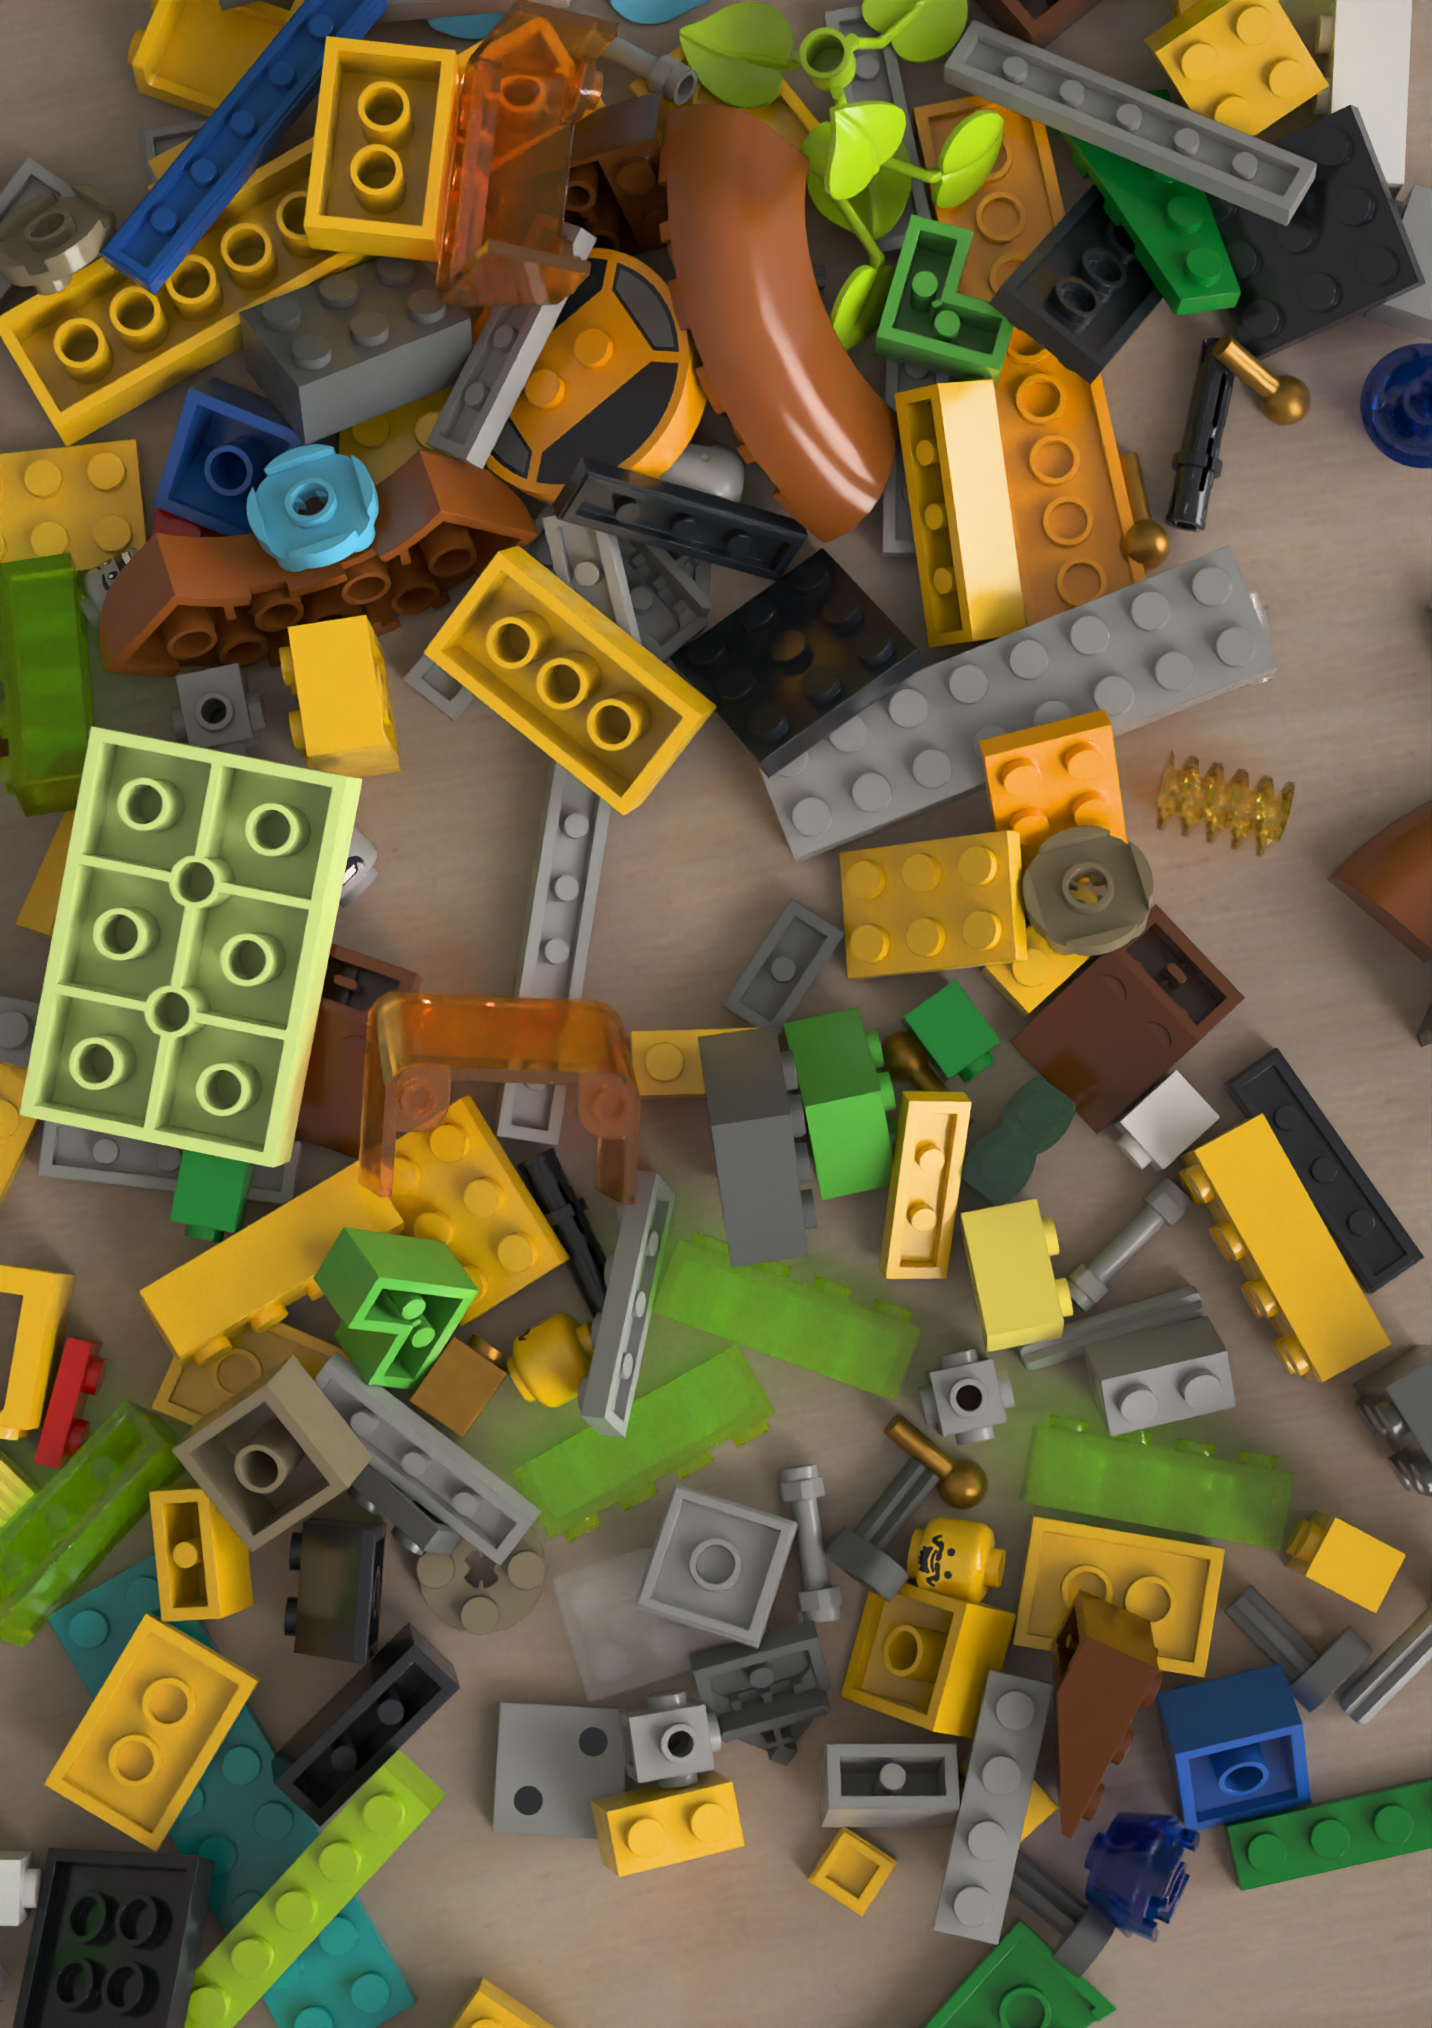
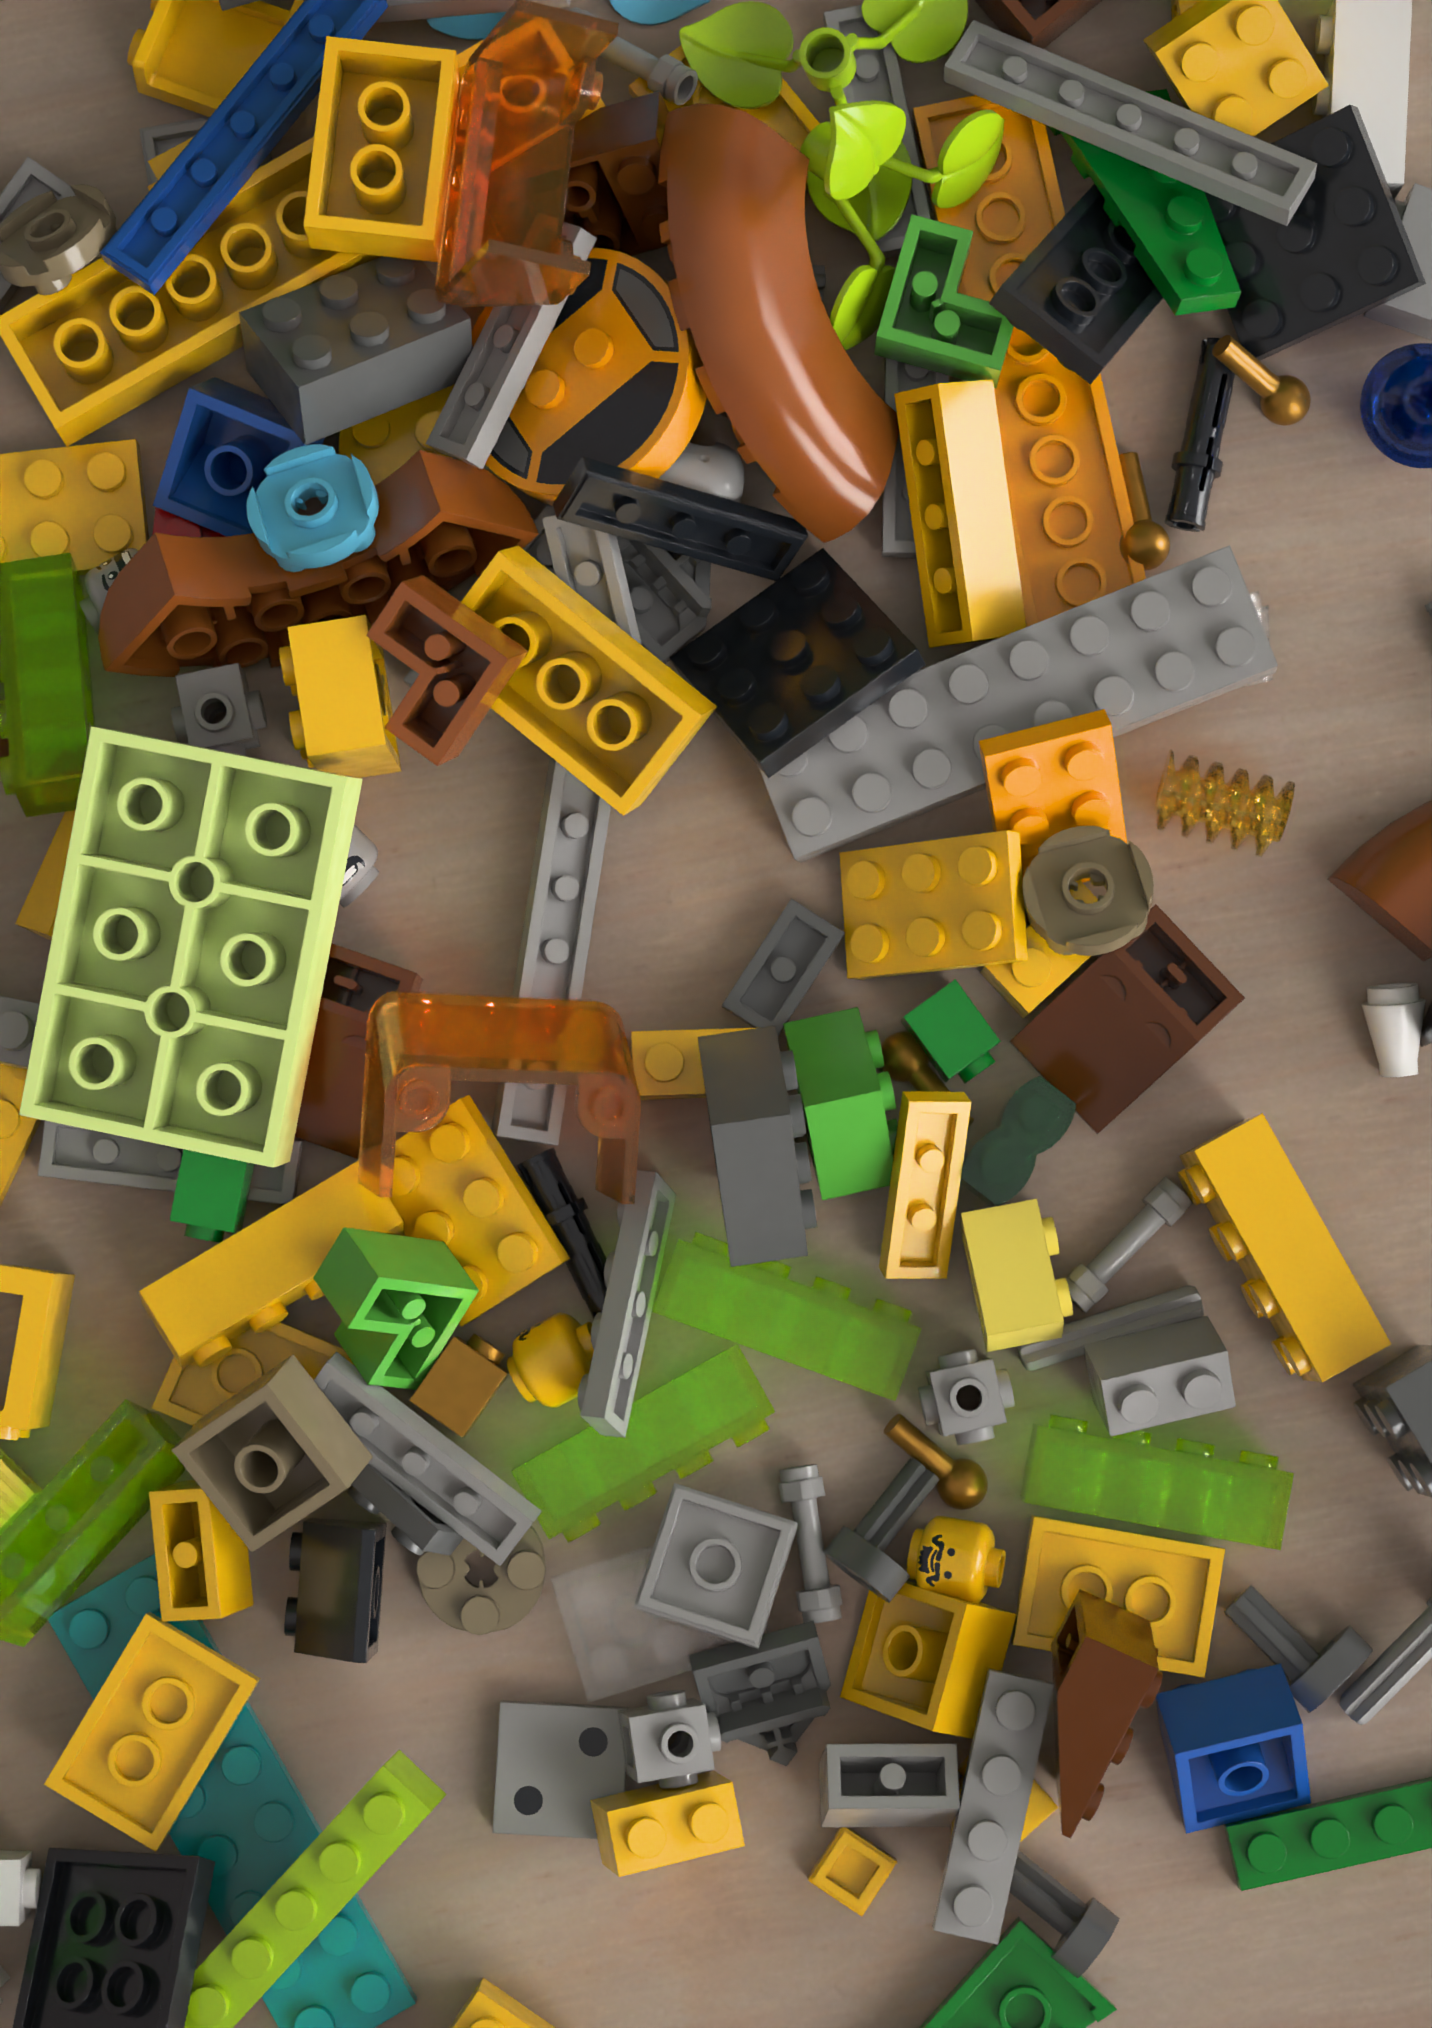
(78, 1375): red plate -> none
(364, 1724): black brick -> none
(459, 665): none -> dark orange brick
(1139, 1871): clear blue cone -> none
(1164, 1123): white brick -> none
(1342, 1193): black tile -> none
(1343, 1559): yellow brick -> none
(1395, 1026): none -> white cone

